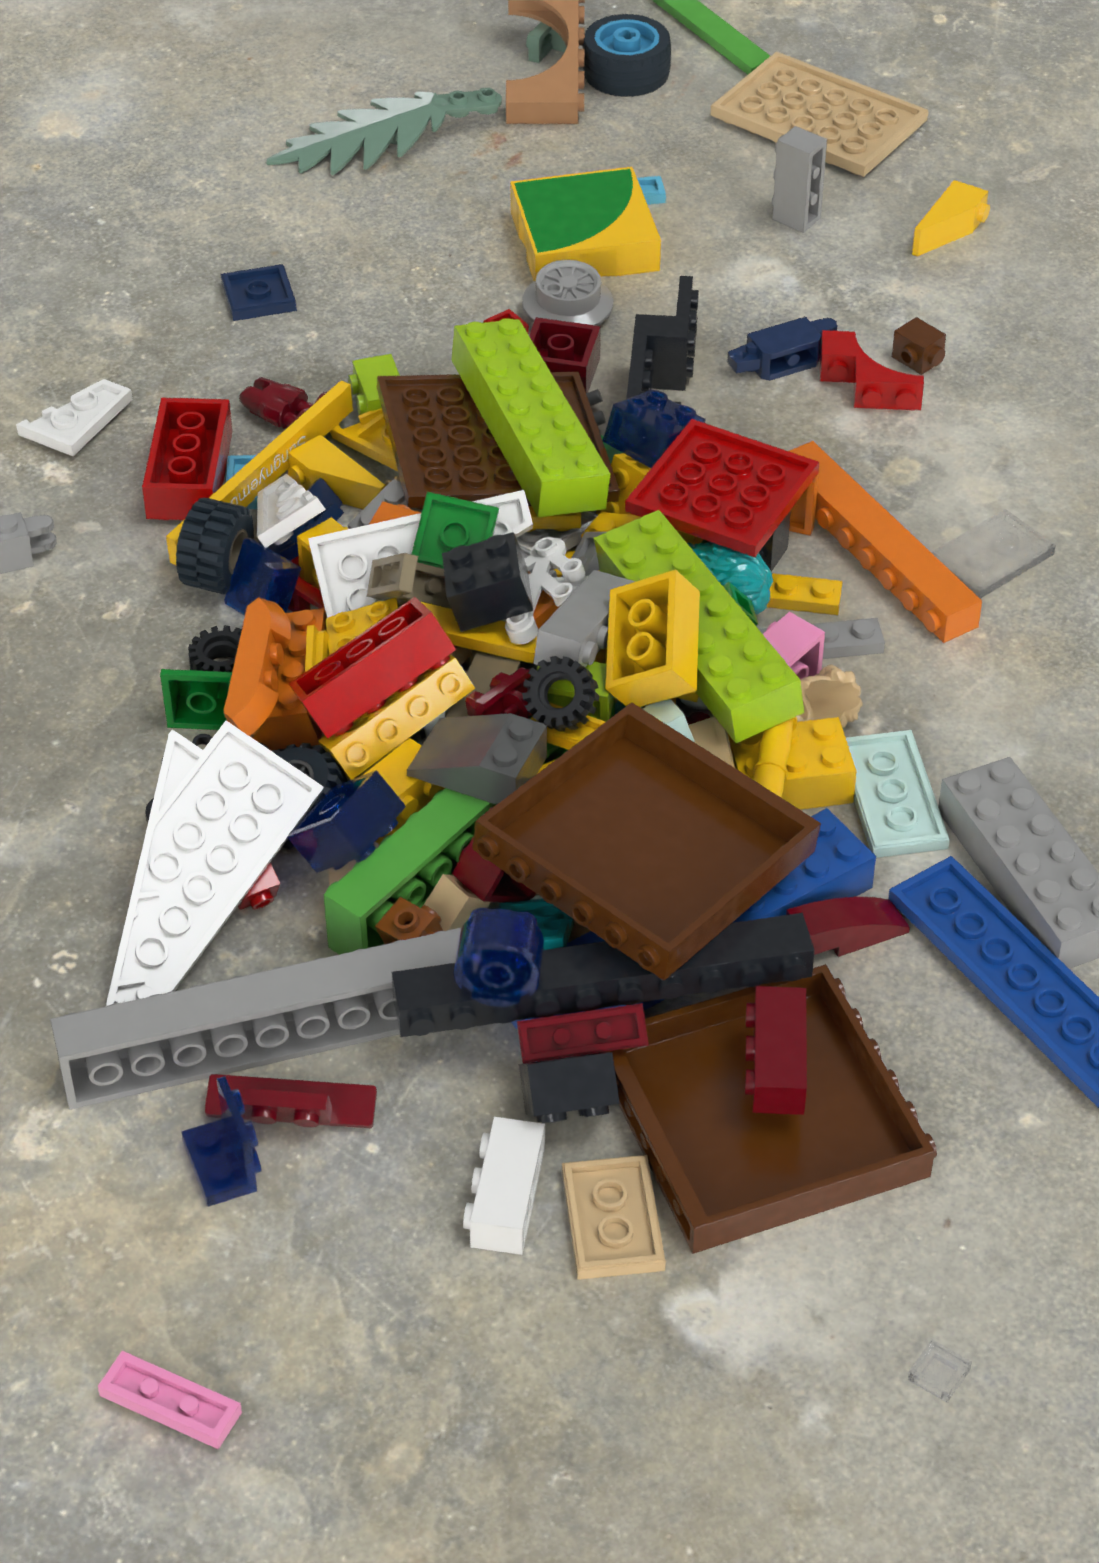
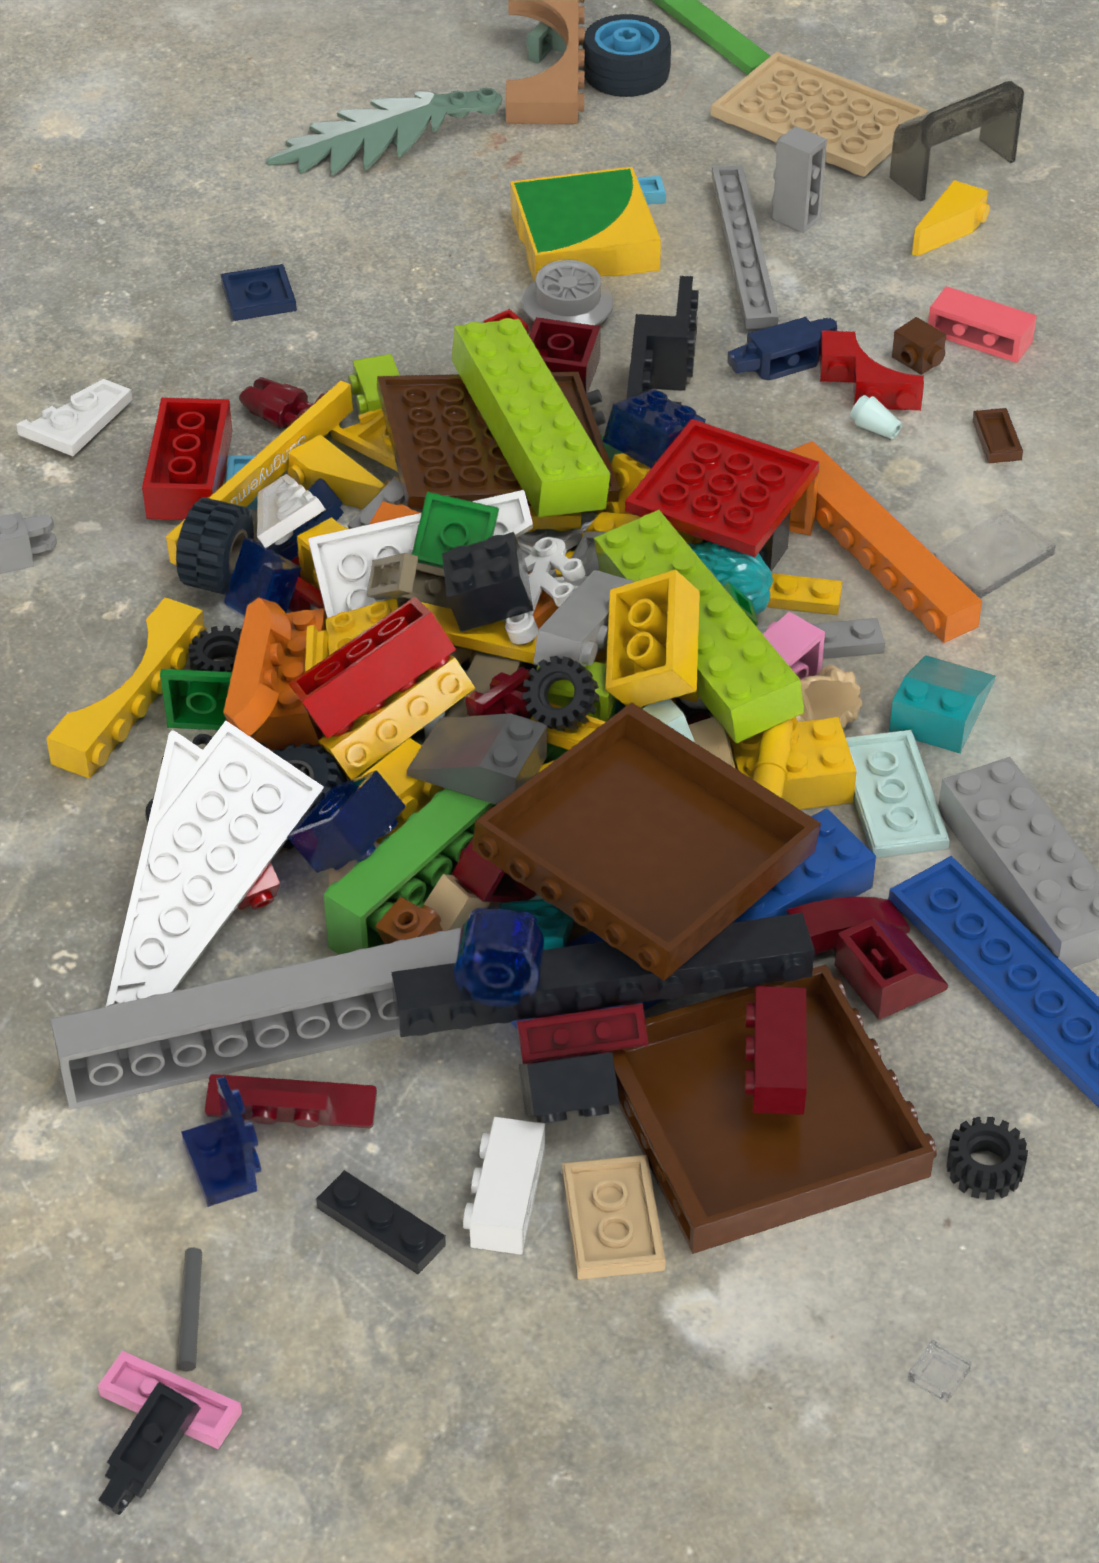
(90, 734): none -> yellow arch
(147, 1446): none -> black hinge
(190, 1309): none -> dark grey bar
(381, 1222): none -> black plate
(744, 247): none -> light grey plate
(875, 417): none -> light aqua cone
(885, 967): none -> dark red slope
(940, 702): none -> teal slope
(983, 324): none -> coral brick
(986, 1177): none -> black tyre
(993, 109): none -> clear smoke windscreen
(997, 435): none -> reddish brown tile

